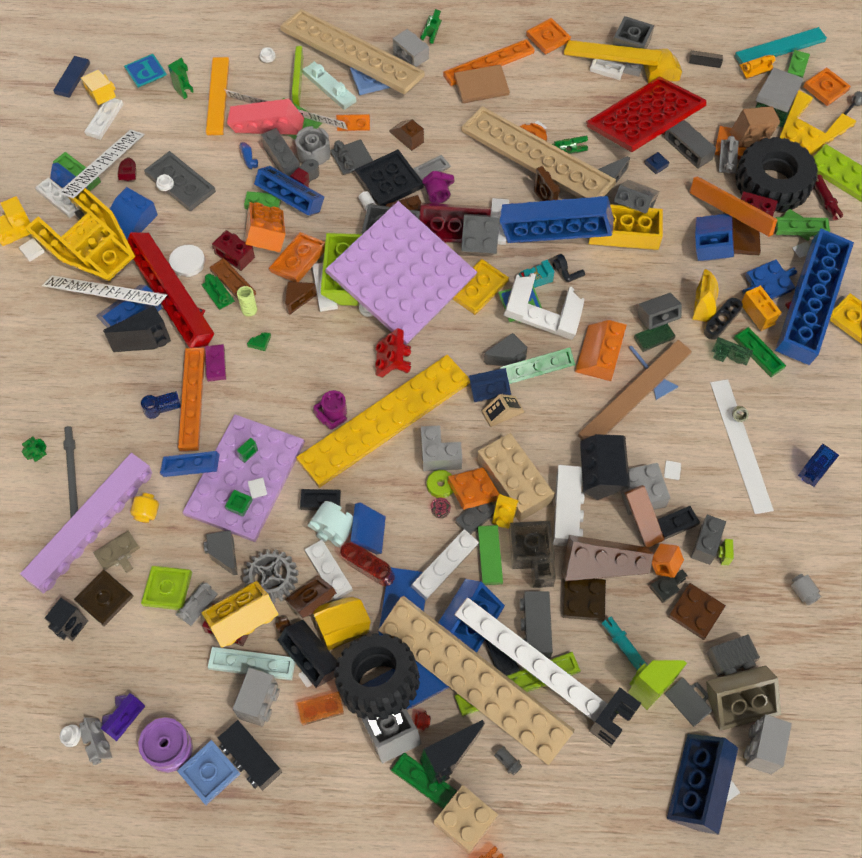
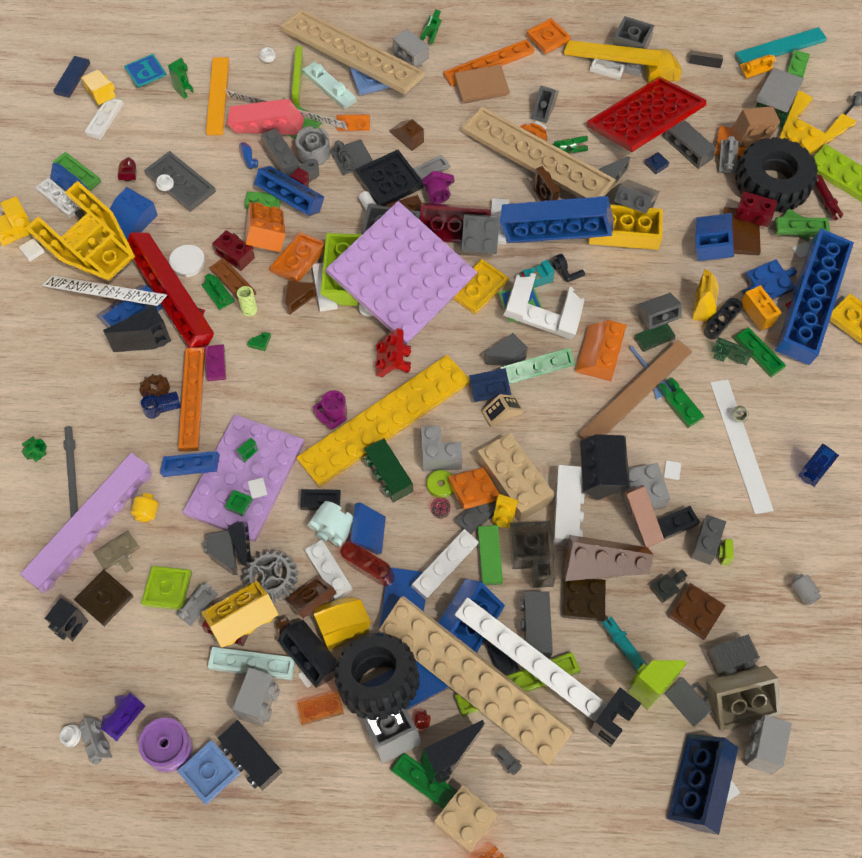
(101, 164): white sticker -> none
(161, 382): none -> reddish brown gear
(241, 541): none -> black slope
(387, 470): none -> dark green brick
(544, 103): none -> dark grey slope
(667, 560): orange brick -> none
(681, 403): none -> green hinge
(733, 206): orange tile -> none
(826, 86): orange plate -> none

